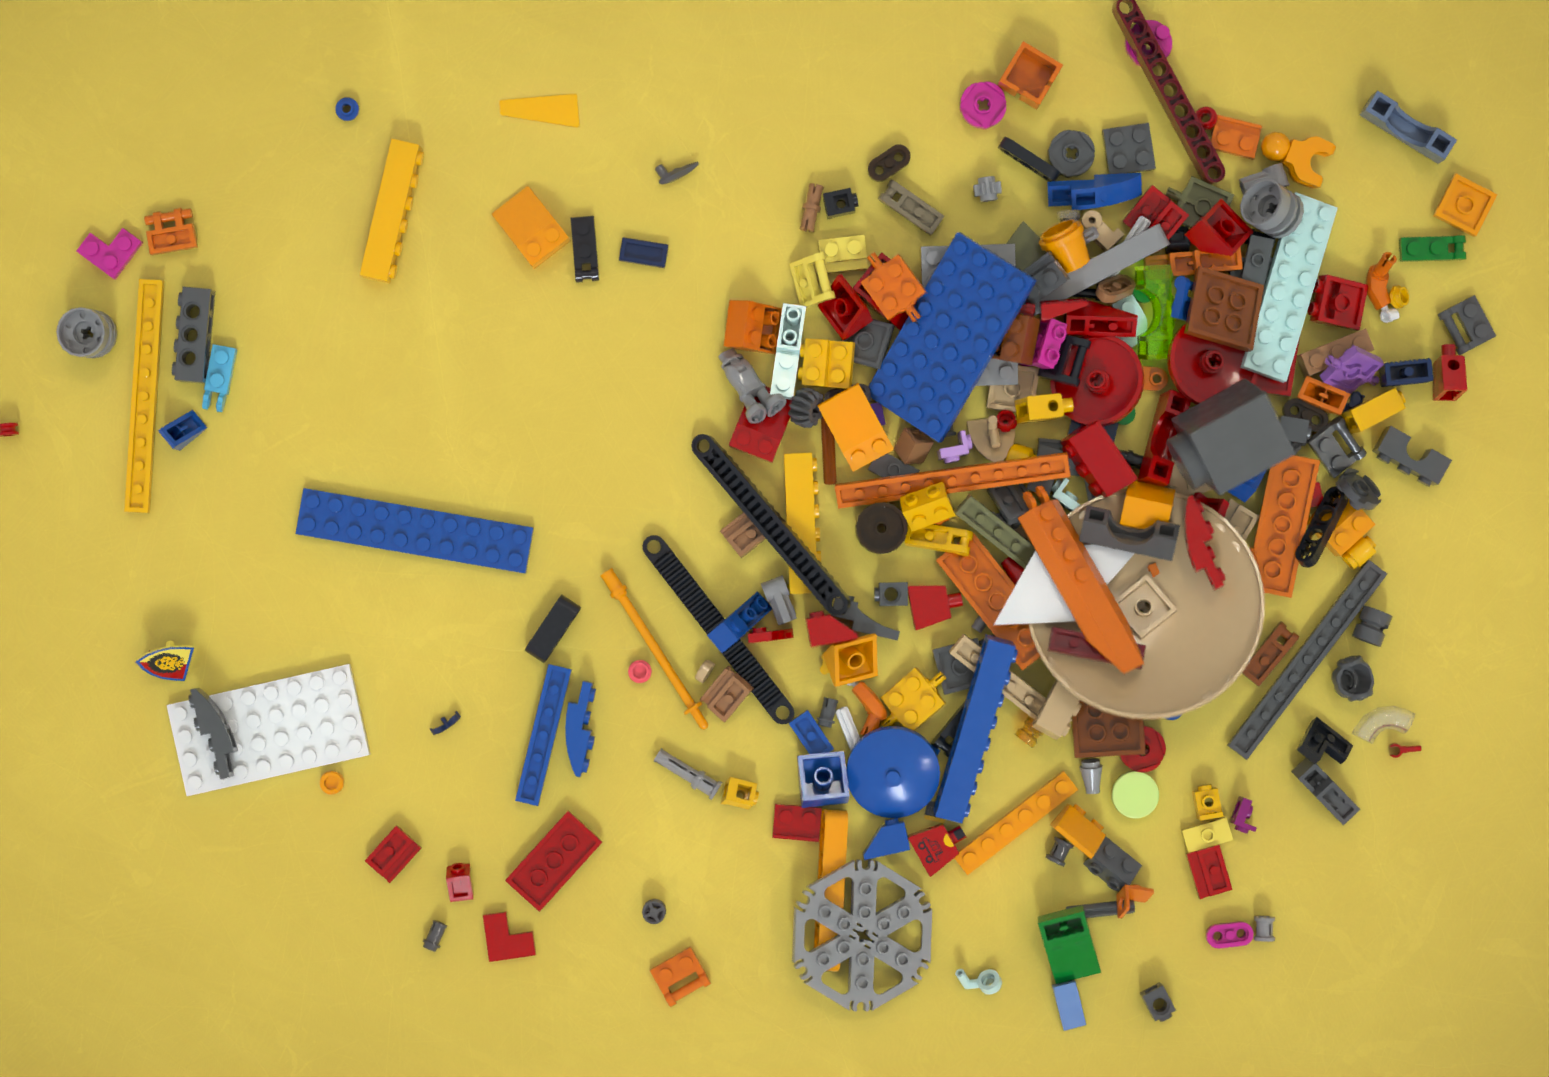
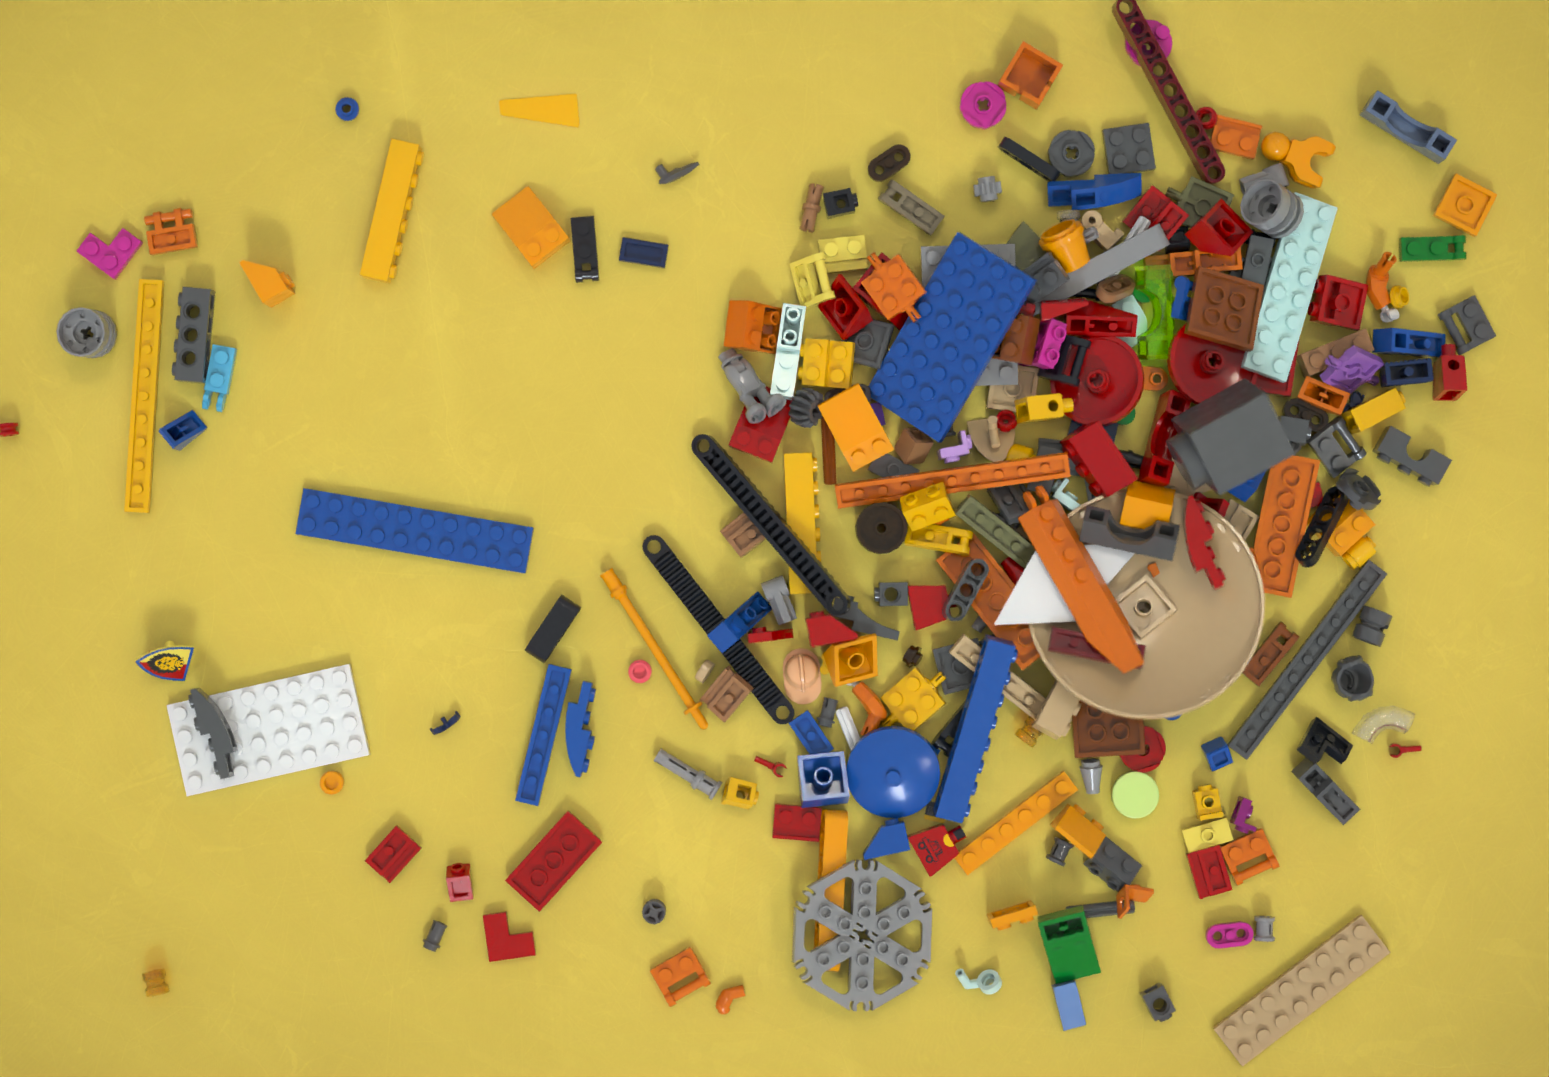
(155, 982): none -> clear yellow wheel
(268, 282): none -> light orange slope
(727, 996): none -> orange arm
(770, 765): none -> red hand
(802, 676): none -> light nougat piece
(912, 656): none -> dark brown plate
(973, 582): none -> dark grey beam
(1021, 912): none -> light orange plate
(1217, 753): none -> blue slope
(1245, 849): none -> orange plate
(1301, 990): none -> tan plate
(1407, 342): none -> blue slope

